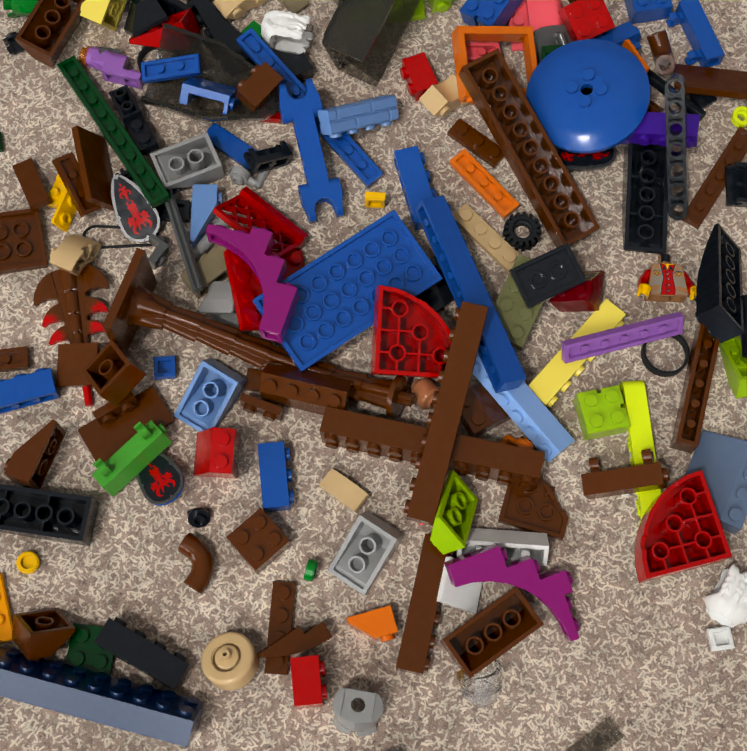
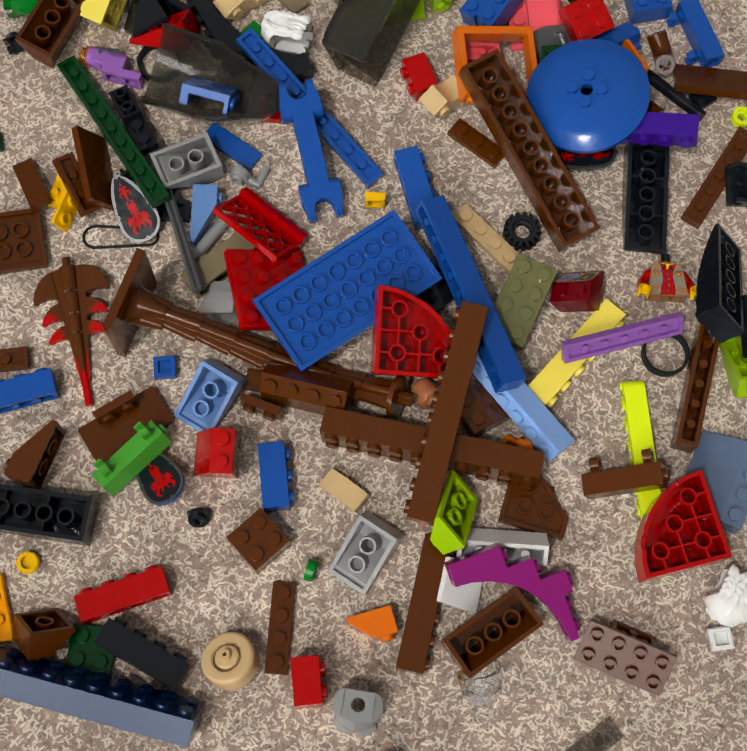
(71, 362): reddish brown tile -> none
(75, 253): tan brick -> none
(113, 372): reddish brown brick -> none
(122, 595): none -> red brick
(158, 256): dark grey bracket -> none
(171, 68): blue tile -> none
(201, 561): reddish brown cylinder -> none
(255, 250): magenta arch -> none
(258, 86): reddish brown brick -> none
(268, 158): black hinge -> none
(296, 641): reddish brown slope -> none
(358, 115): medium blue brick -> none
(484, 183): orange plate -> none
(547, 276): black tile -> none
(601, 412): lime piece -> none
(626, 655): none -> bracket
(680, 138): black beam -> none

